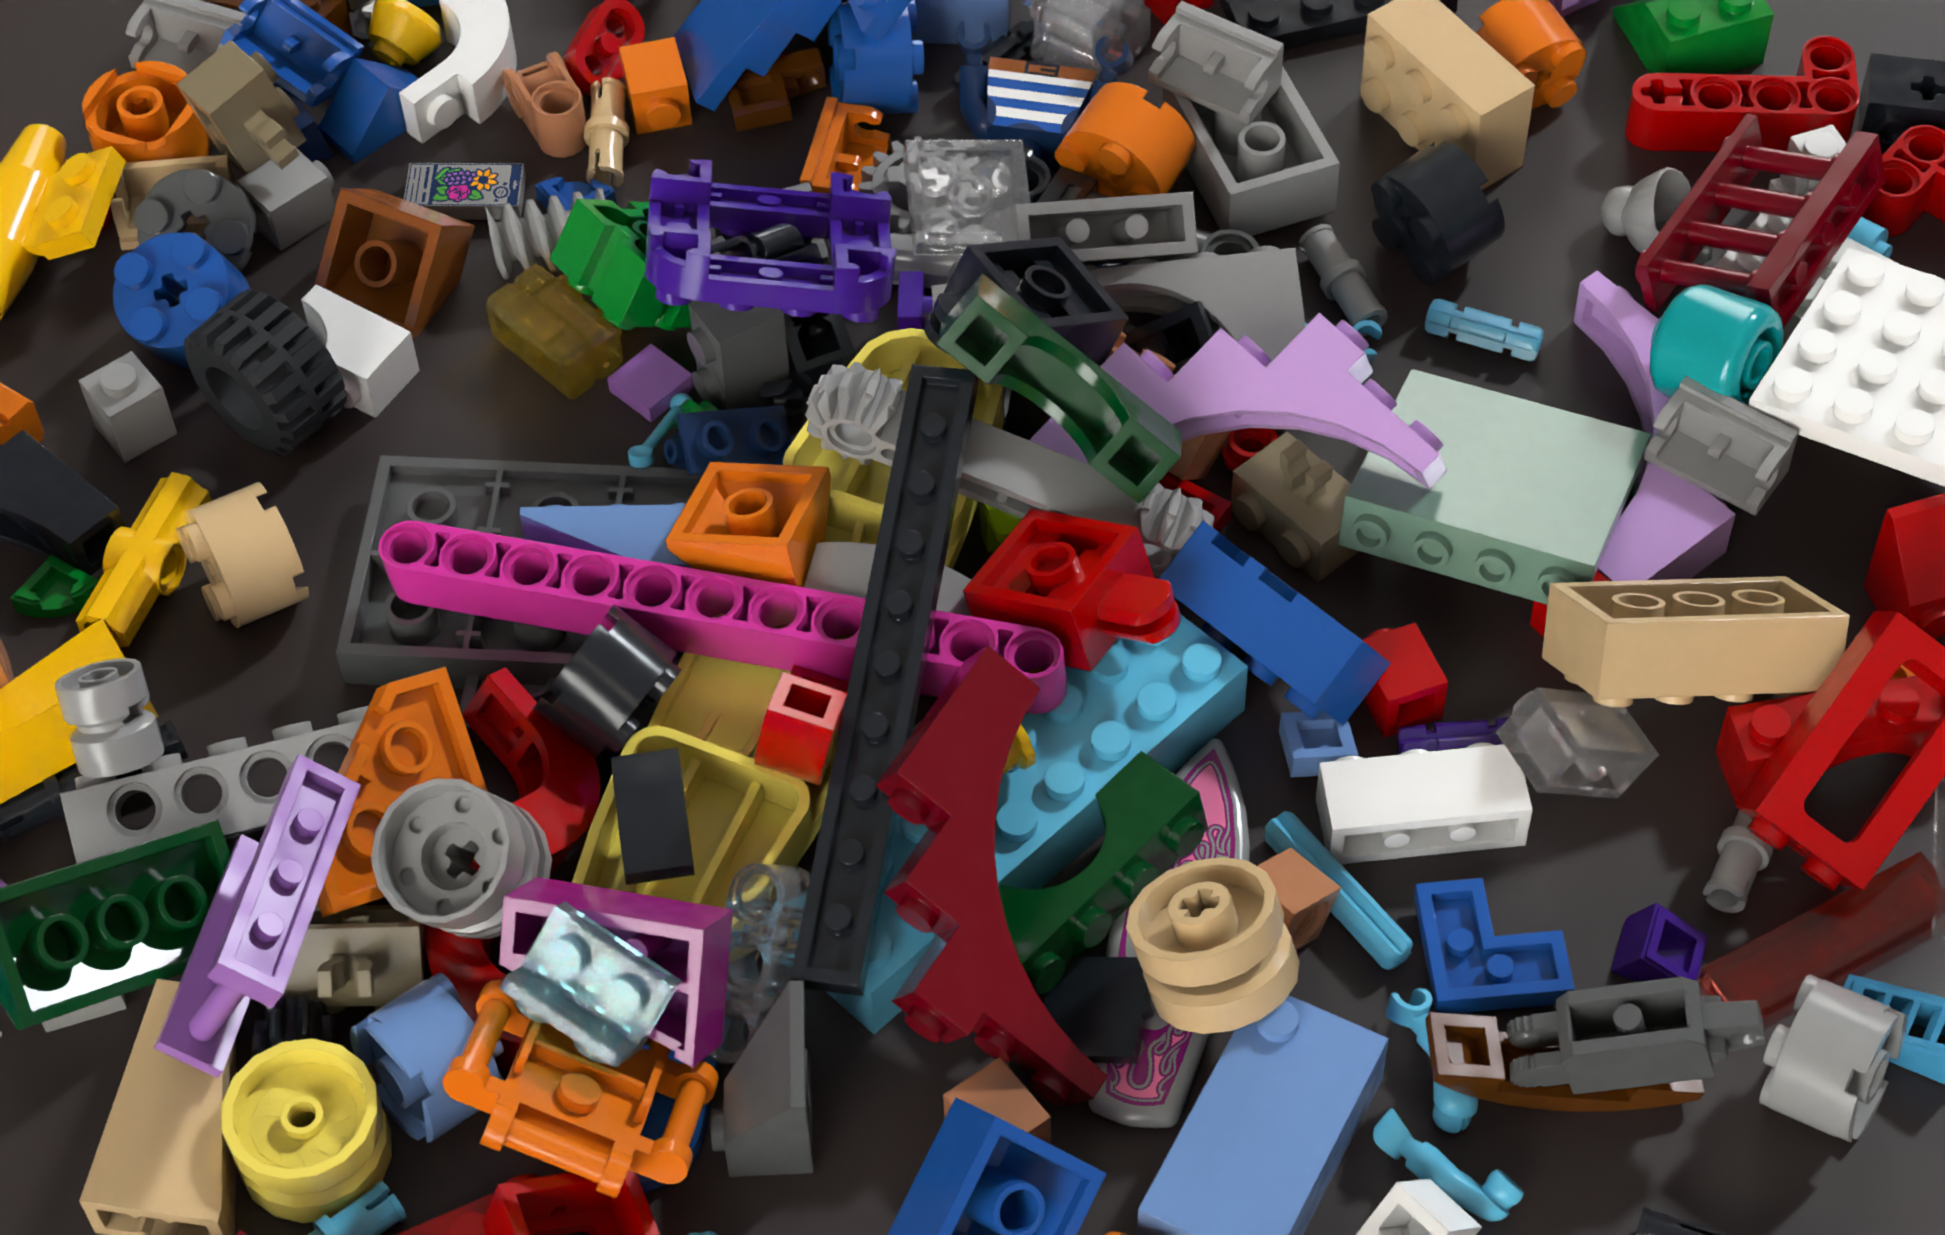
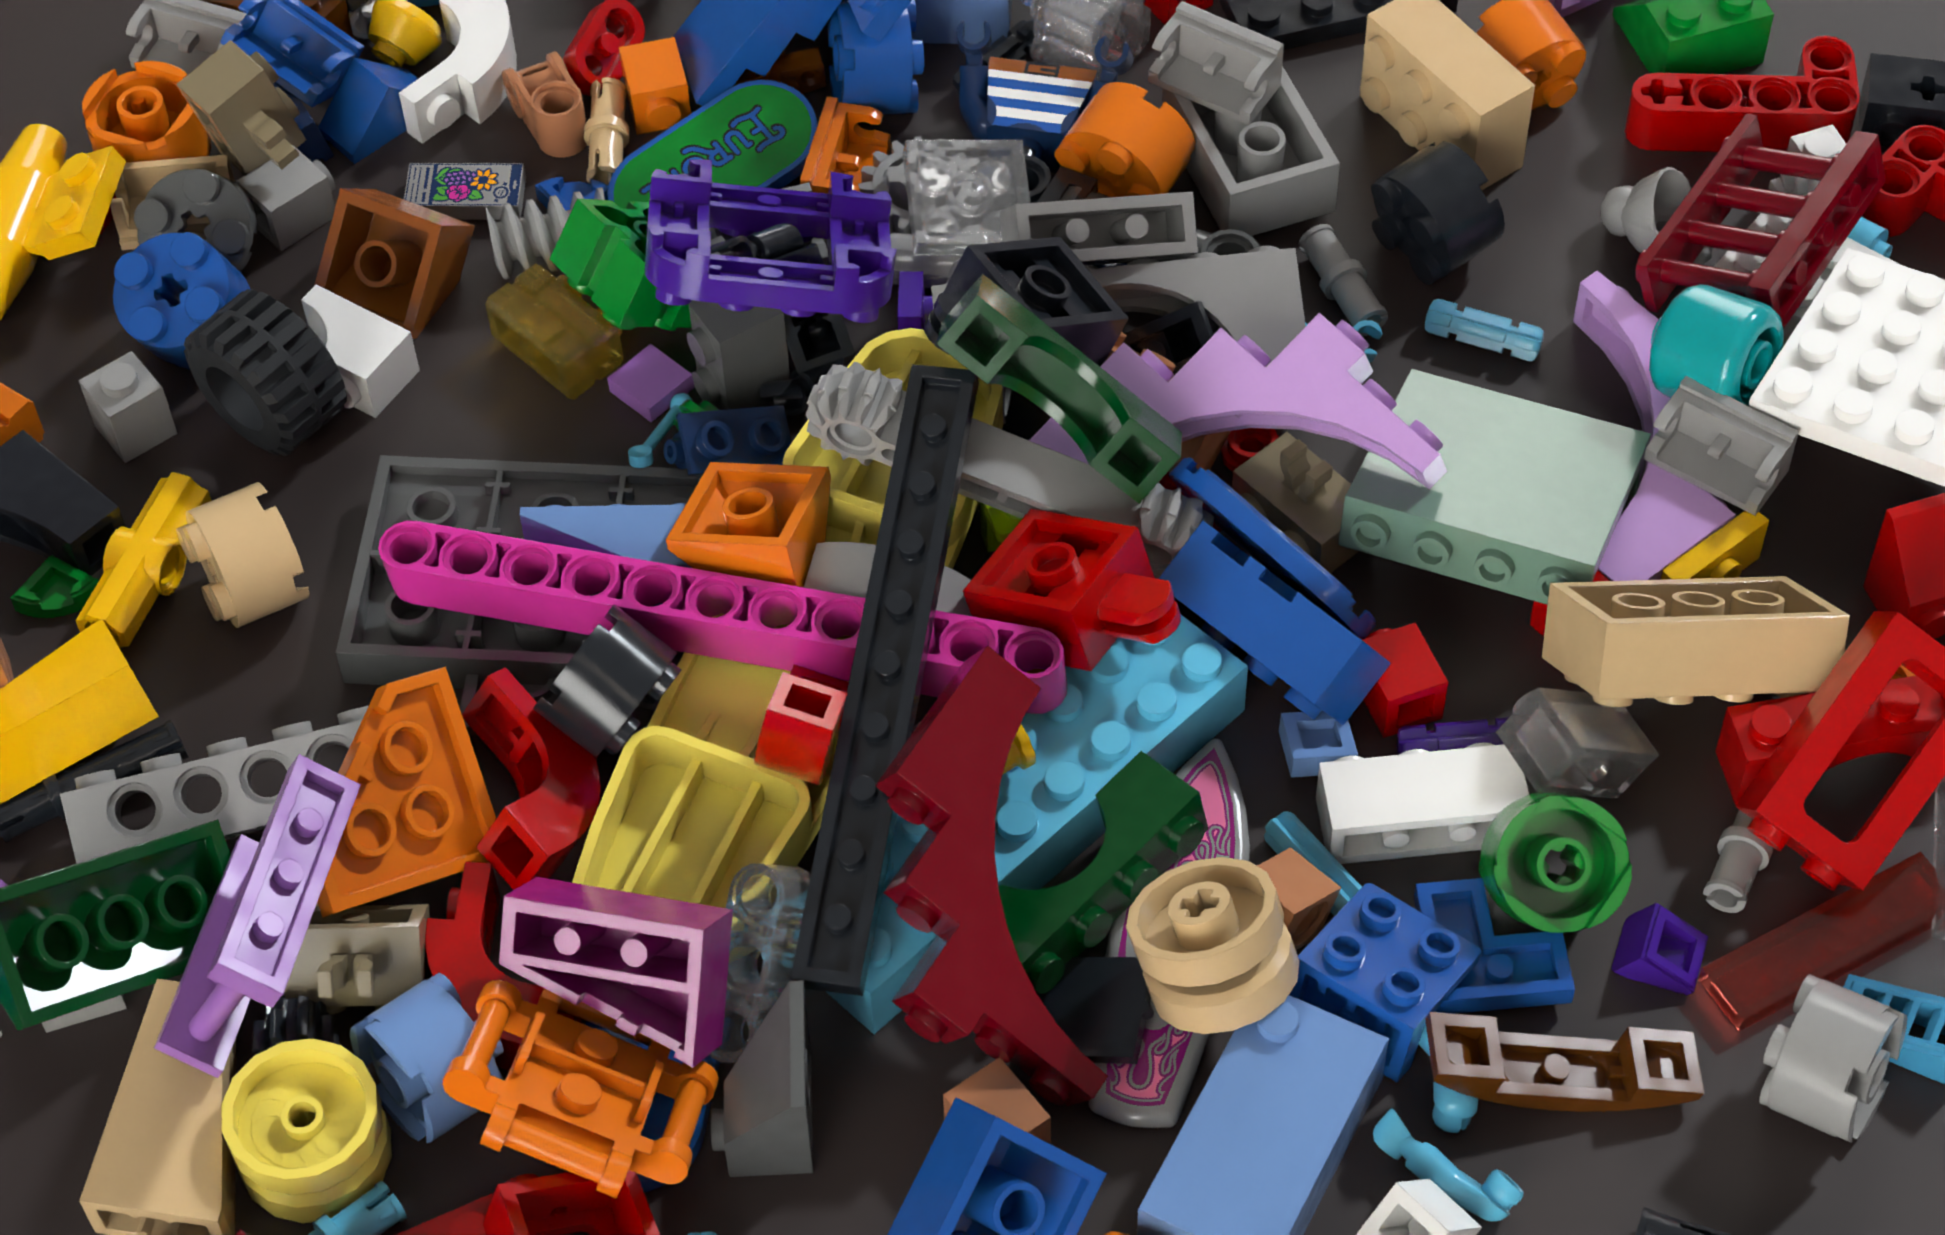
(109, 716): light grey wheel -> none
(428, 849): light grey wheel -> none
(591, 987): clear light blue bracket -> none
(652, 816): black slope -> none
(750, 132): none -> green tile
(1270, 546): none -> blue tile
(1384, 970): none -> blue bracket
(1591, 847): none -> green brick
(1632, 1036): dark grey hinge -> none
(1723, 552): none -> yellow plate

